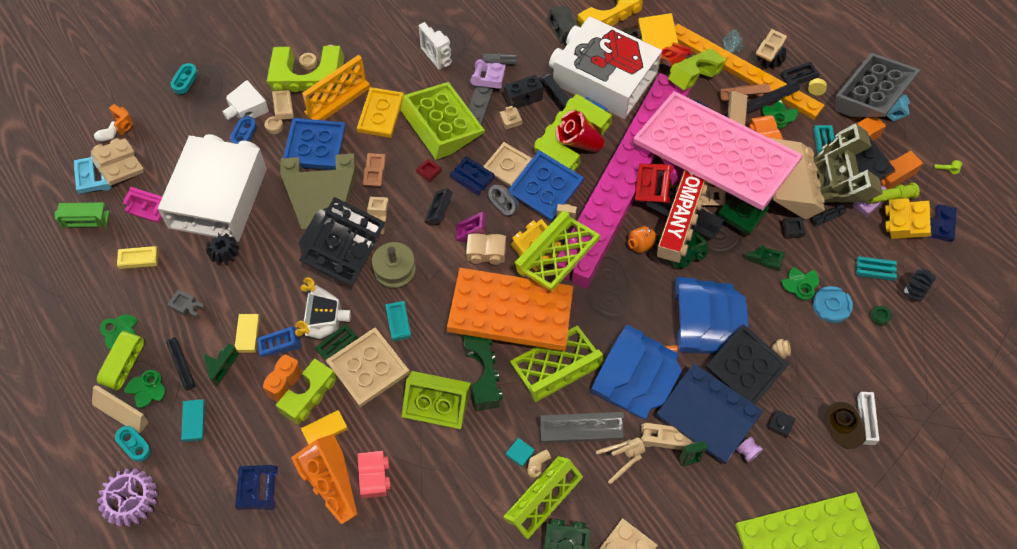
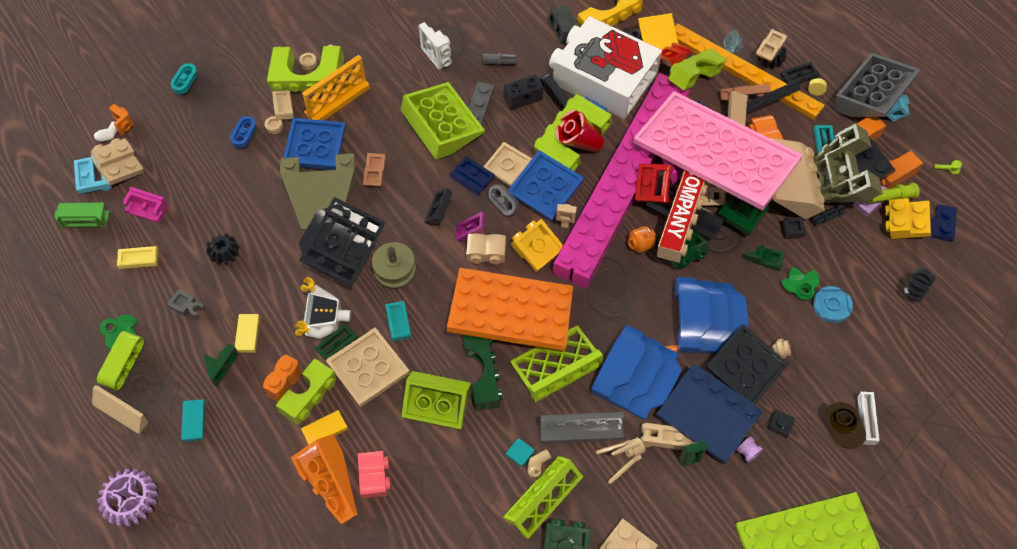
(133, 445): teal plate -> none
(146, 391): green plate -> none
(180, 363): black axle -> none
(213, 187): white brick -> none
(245, 102): white torso -> none
(249, 487): clear blue plate -> none
(294, 344): blue slope -> none
(378, 208): tan slope -> none
(380, 112): yellow tile -> none
(428, 170): dark red tile -> none
(494, 74): lavender plate -> none
(510, 117): tan tile -> none
(546, 243): lime fence -> none
(780, 113): green plate -> none
(876, 265): teal tile -> none
(880, 315): dark green tile -> none

